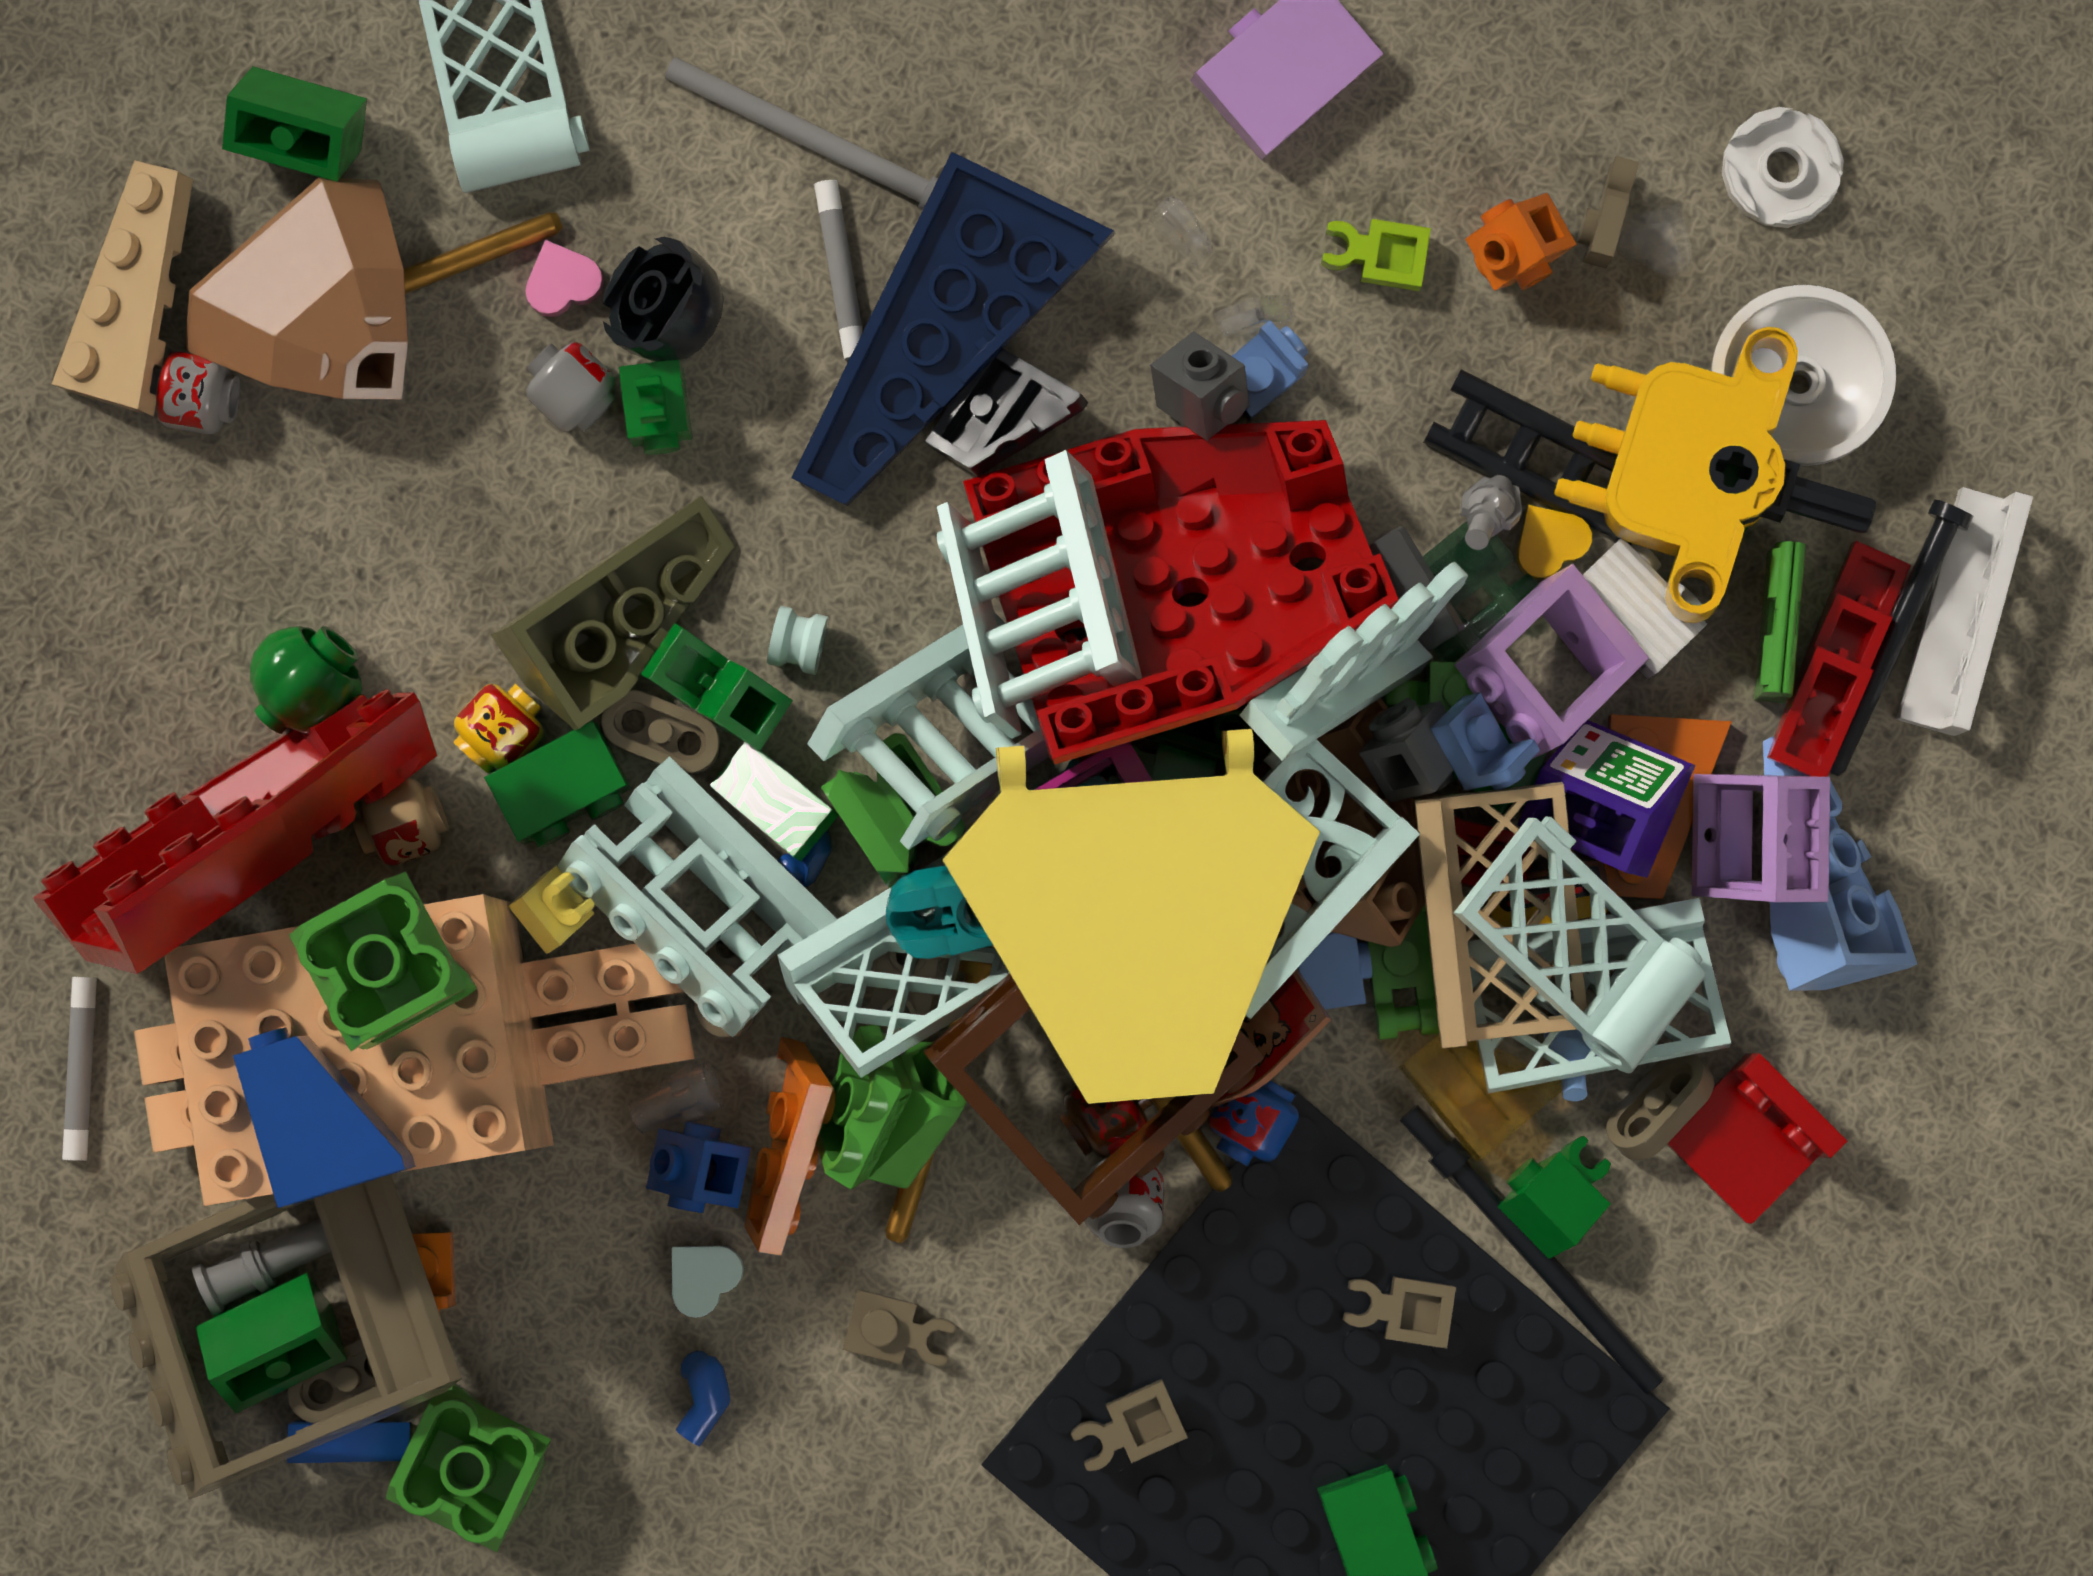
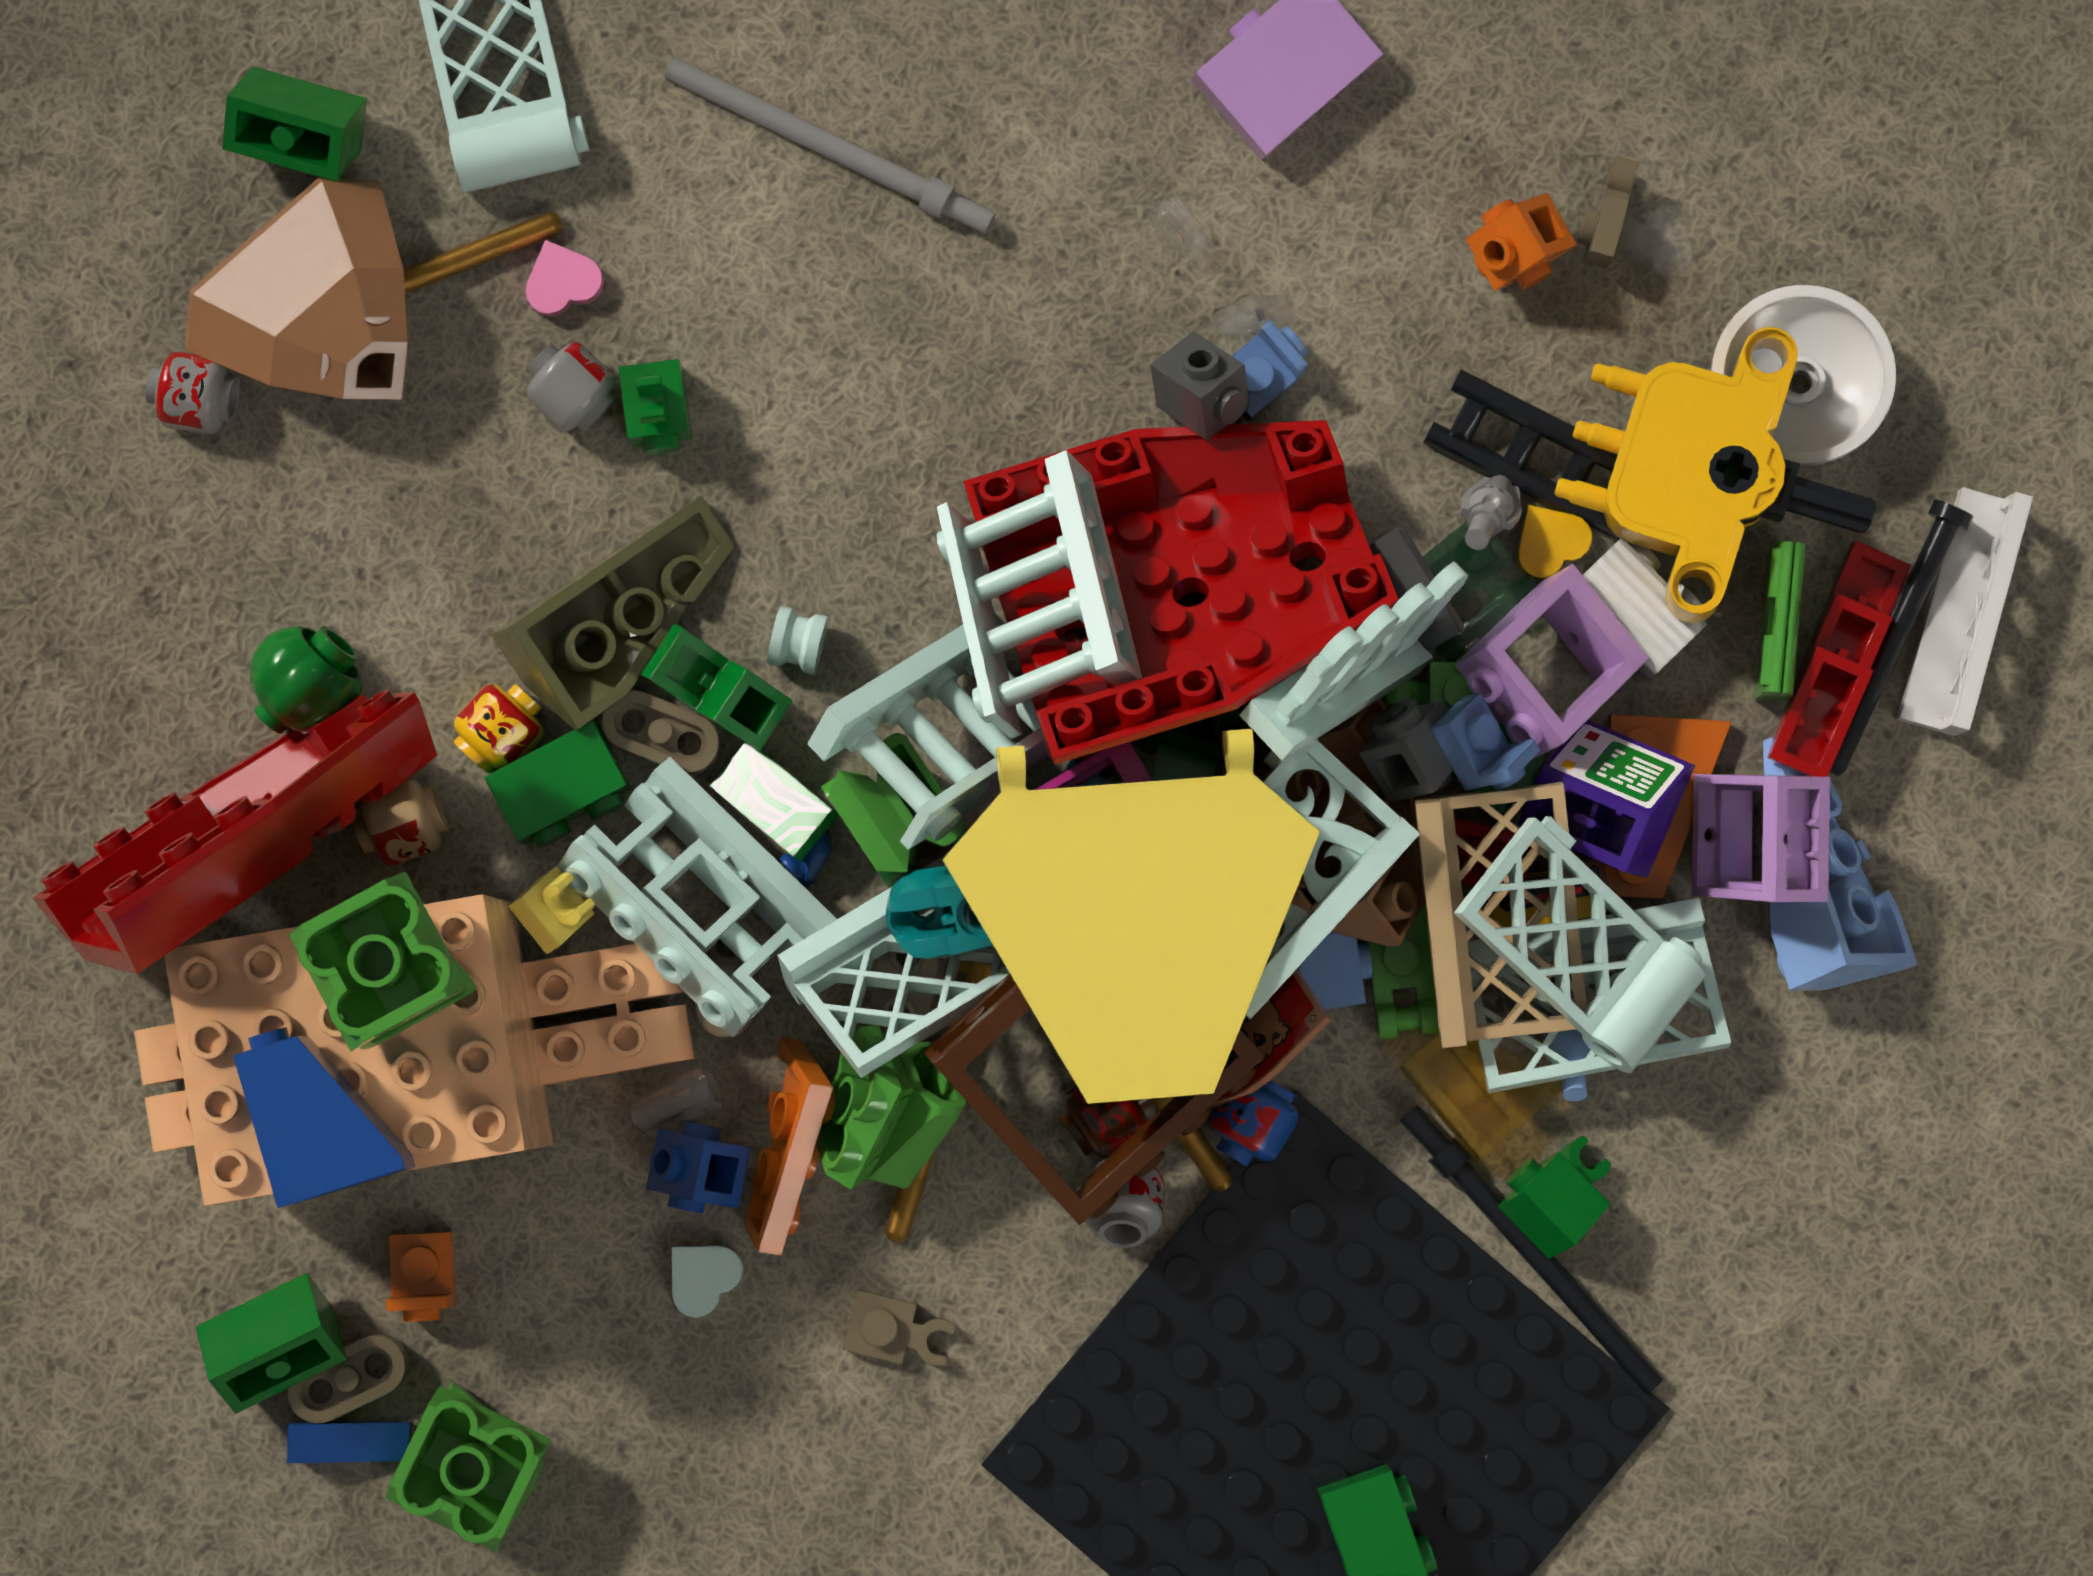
(79, 1068): light grey bar -> none
(121, 313): tan wing -> none
(258, 1265): light grey pin -> none
(386, 1297): dark tan window -> none
(663, 302): black cylinder -> none
(709, 1394): blue arm -> none
(839, 265): light grey bar -> none
(958, 295): dark blue wing -> none
(1002, 413): black wing -> none
(1140, 1423): dark tan plate -> none
(1390, 253): lime plate -> none
(1412, 1311): dark tan plate -> none
(1659, 1106): dark tan plate -> none
(1754, 1137): red bracket -> none
(1774, 201): white tile -> none

